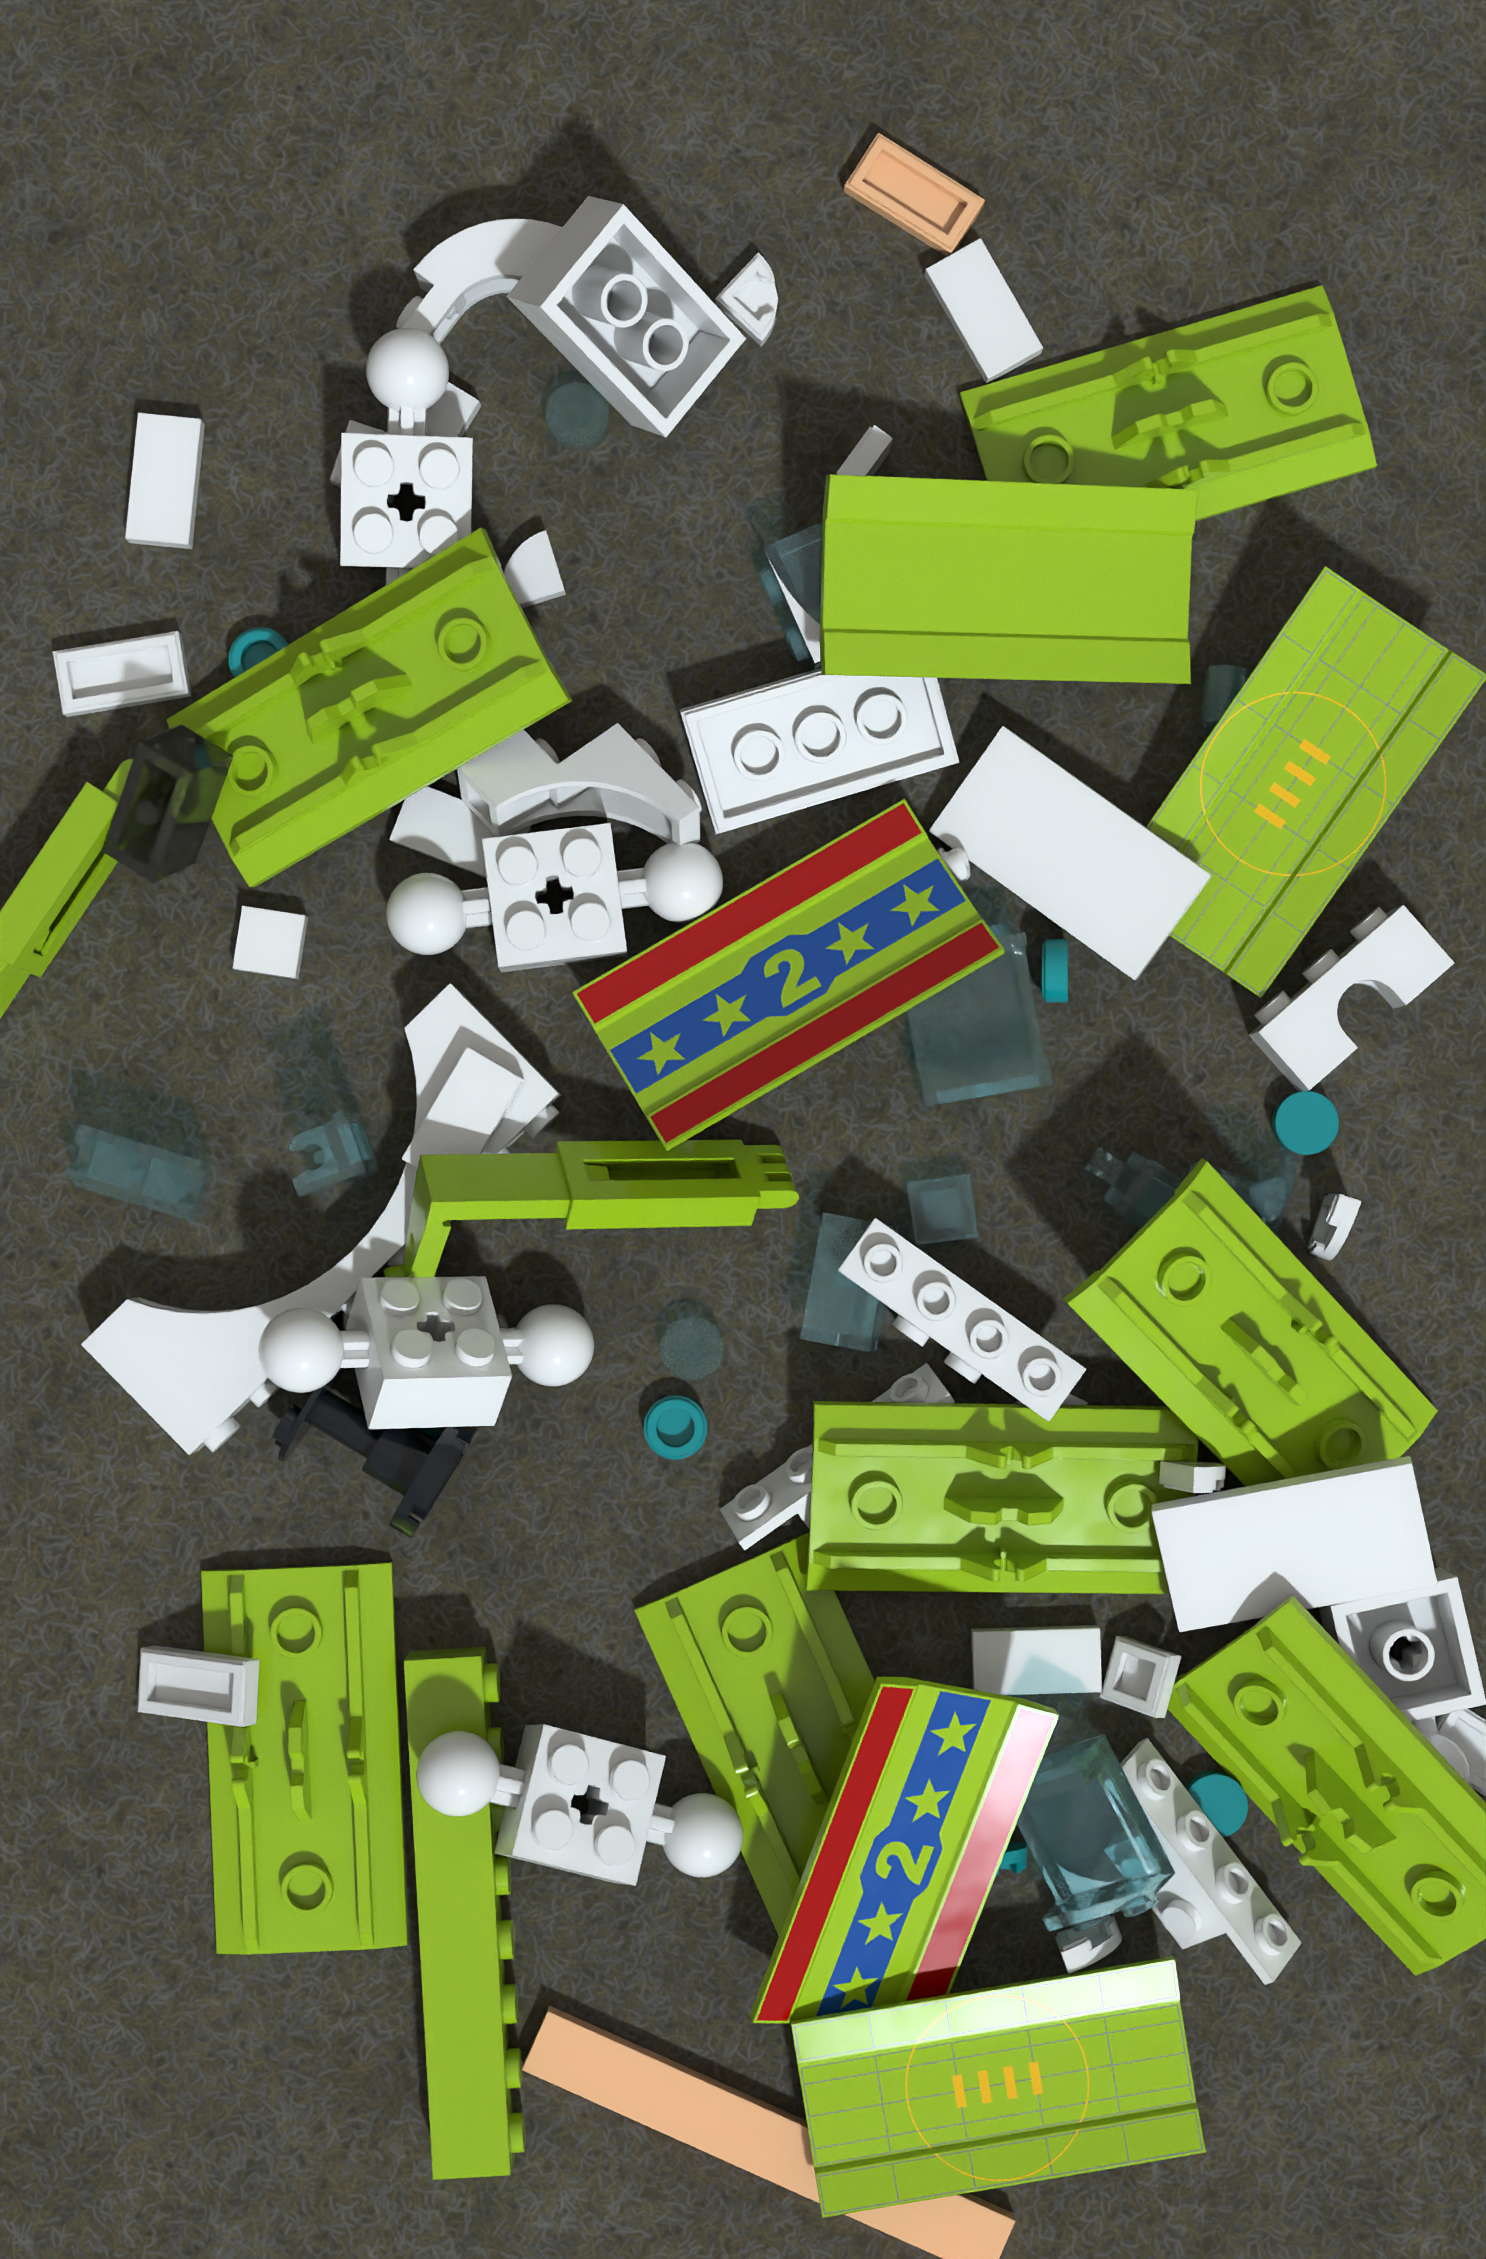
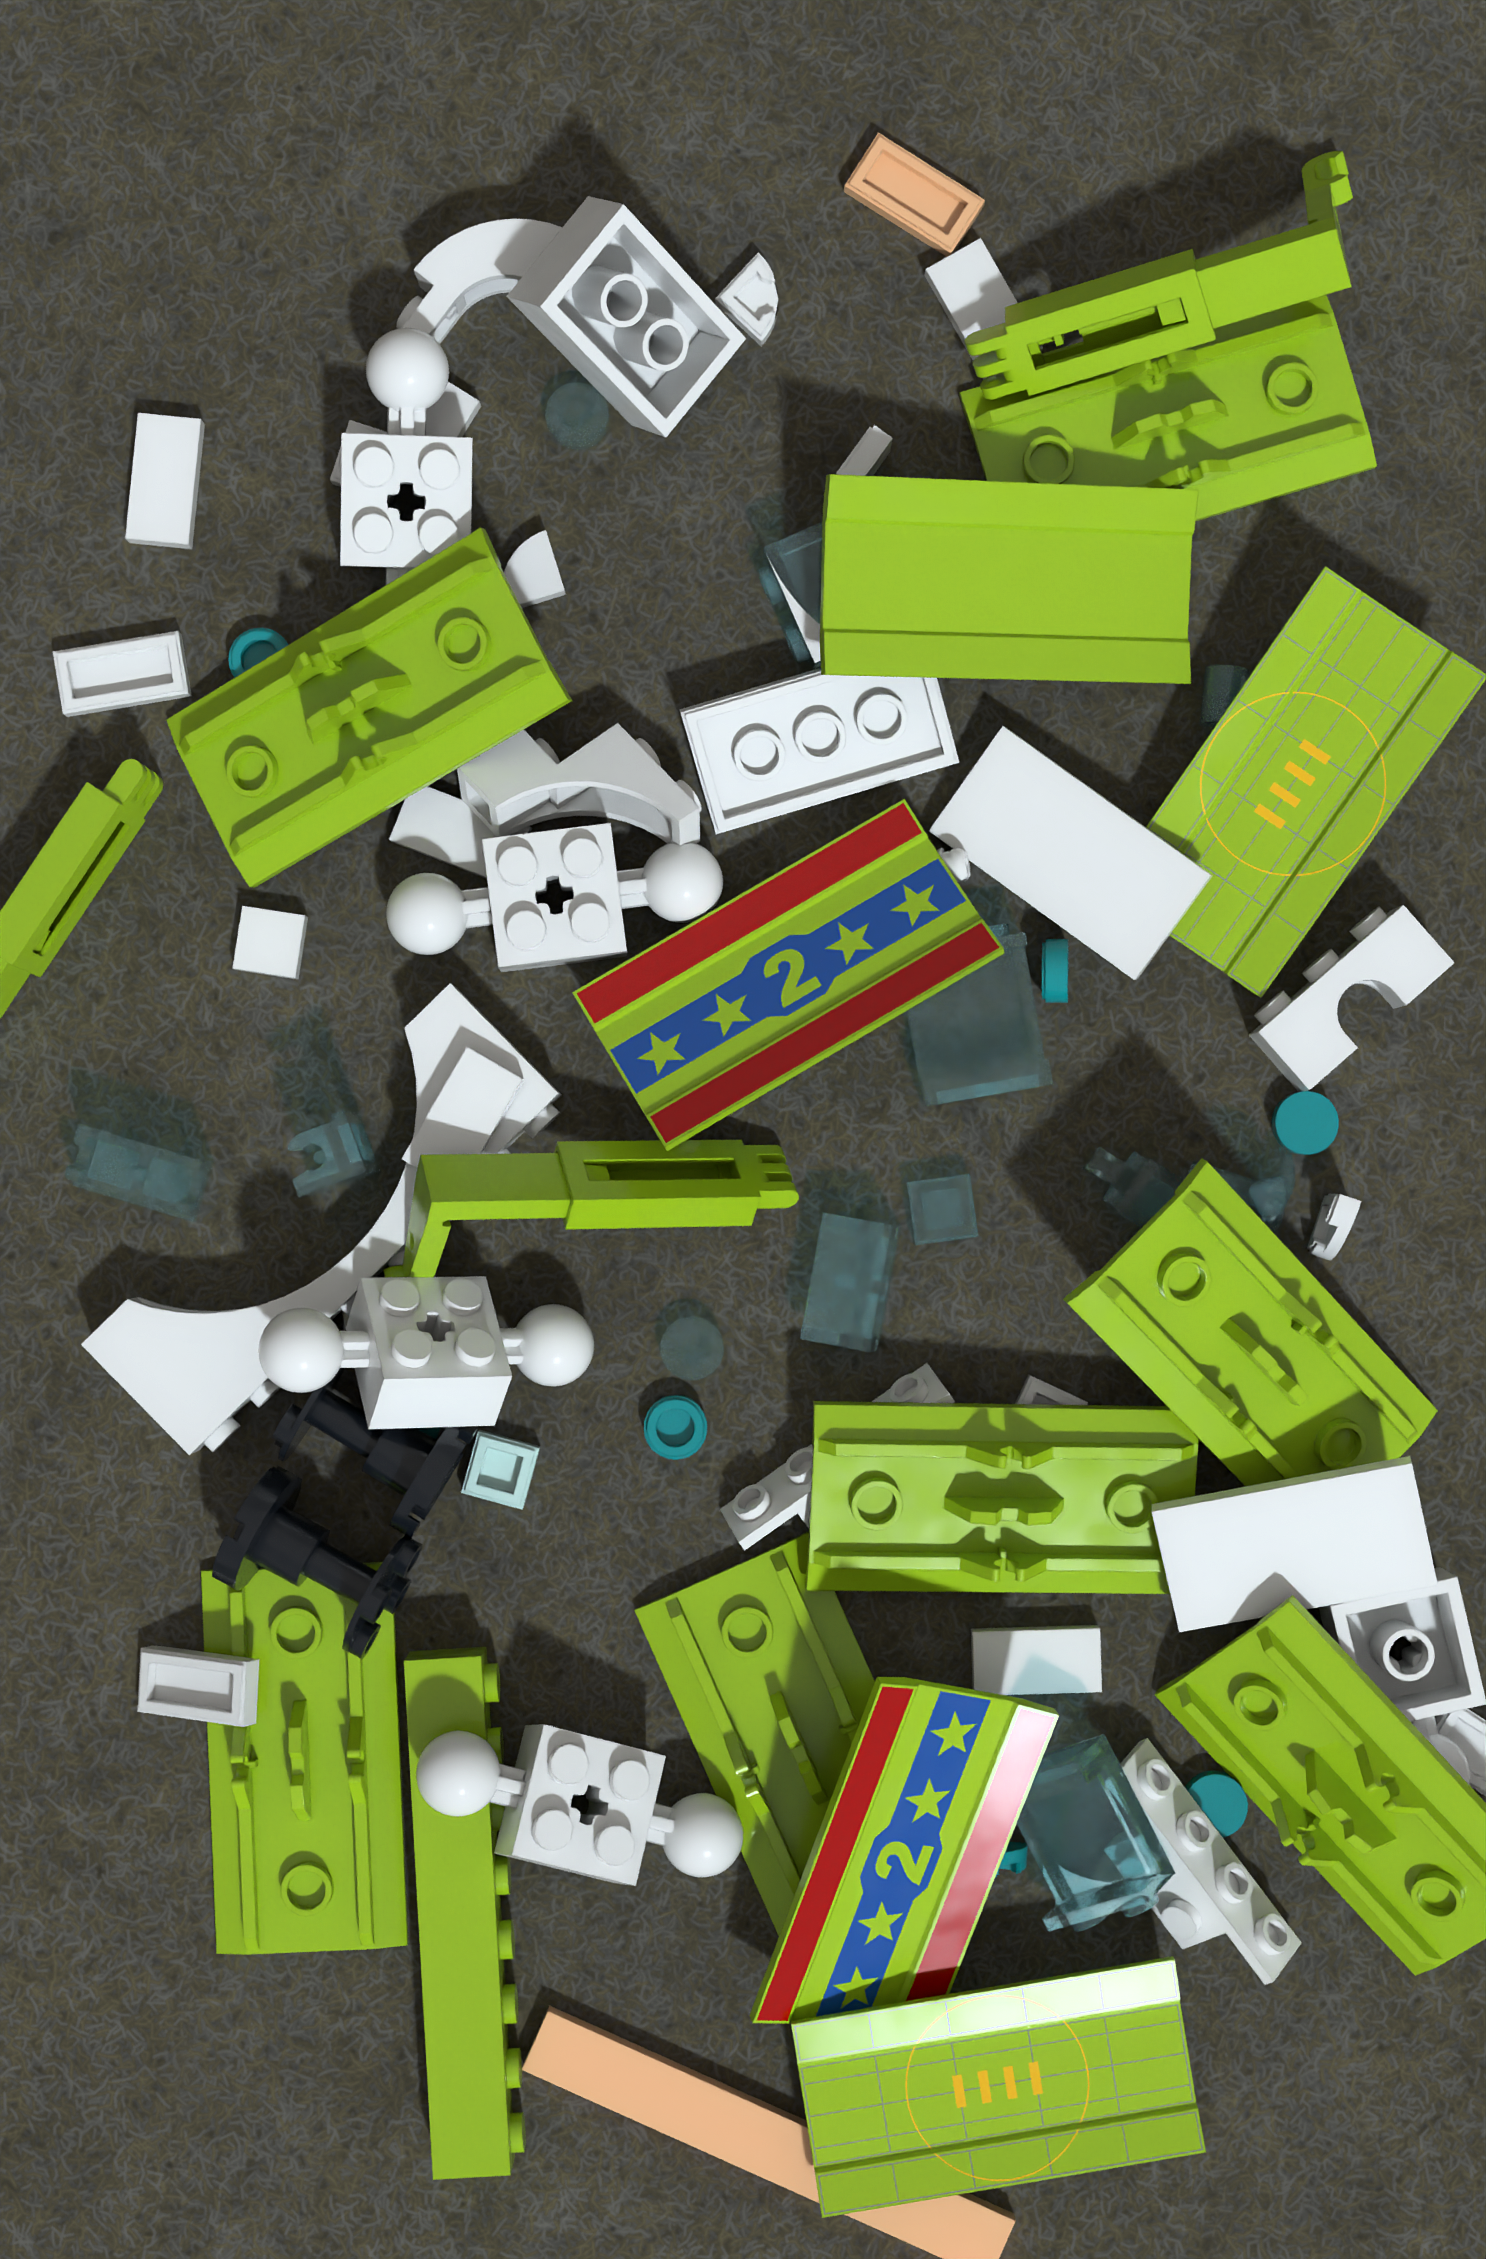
(167, 803): clear smoke brick -> none
(297, 1548): none -> black piece
(500, 1469): none -> light aqua tile
(962, 1320): white bracket -> none
(1085, 1946): white tile -> none
(1140, 1676): white tile -> none
(1168, 300): none -> lime hinge
(1192, 1476): white tile -> none

